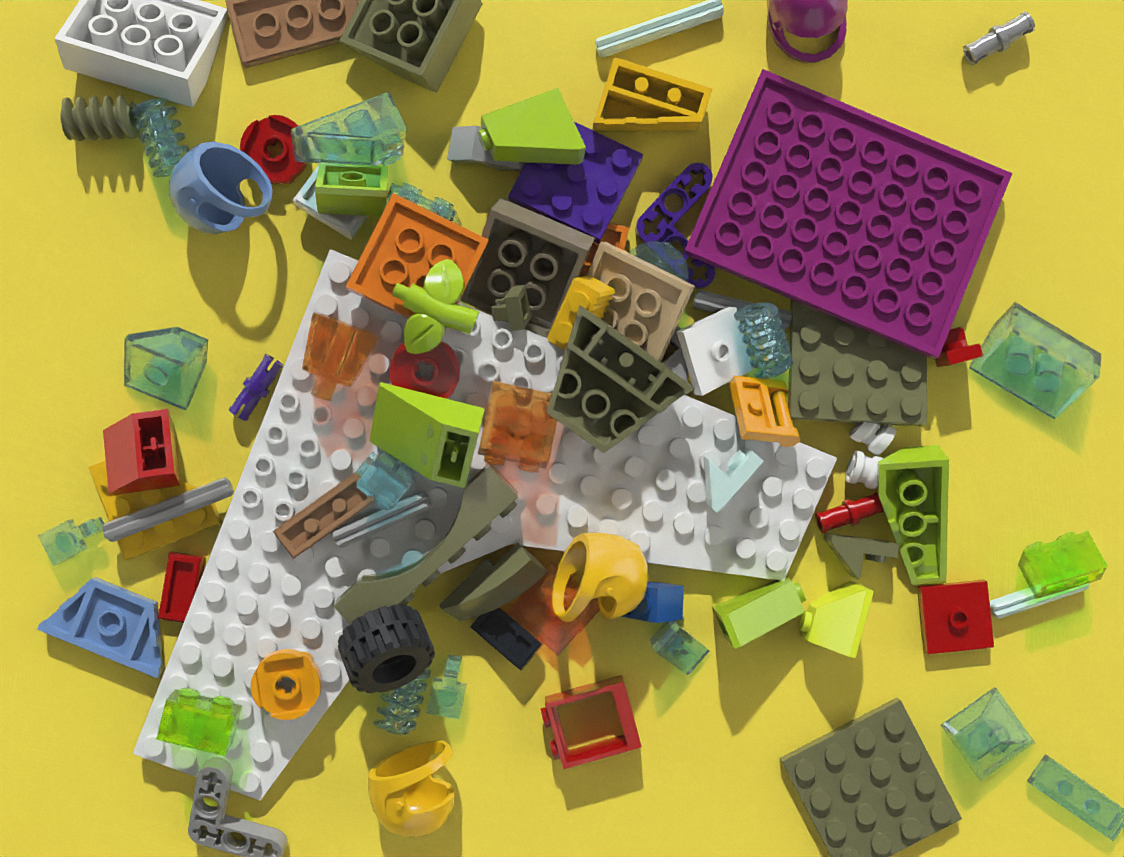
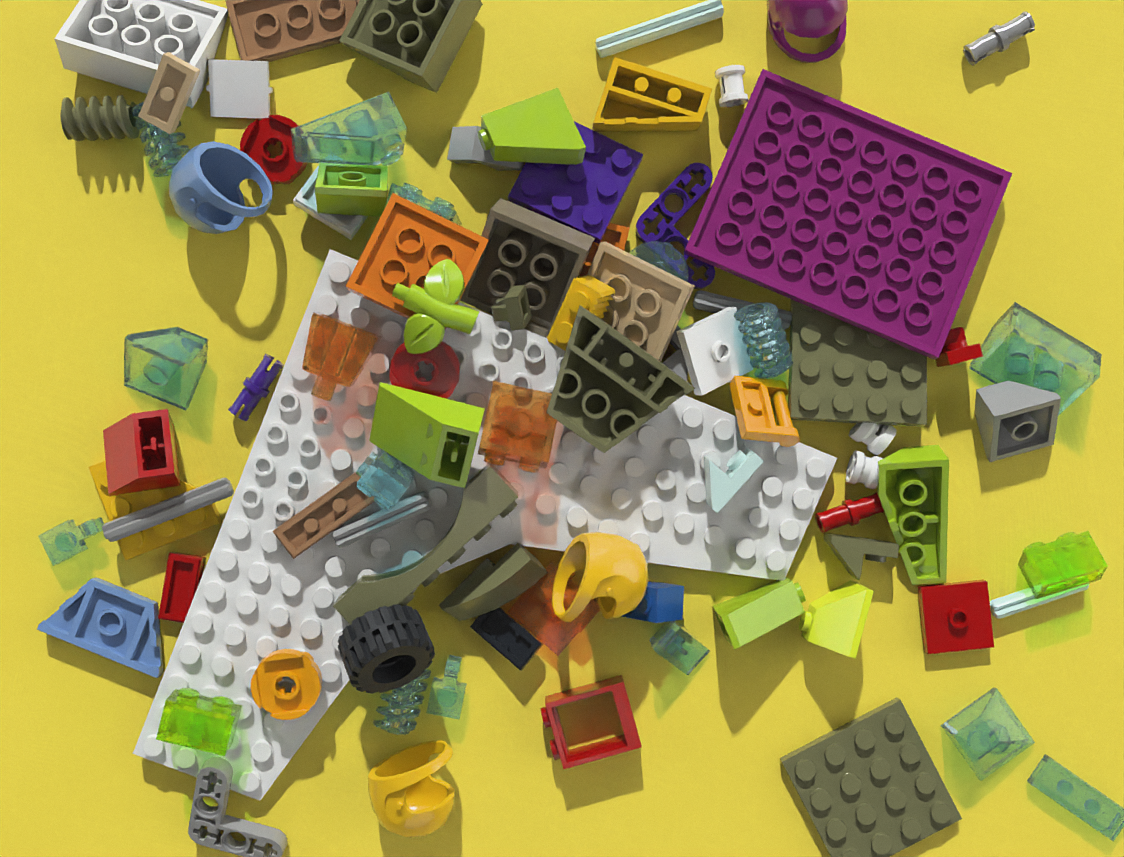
(169, 93): none -> tan plate
(239, 88): none -> white piece
(731, 85): none -> white bush
(1015, 418): none -> light grey slope

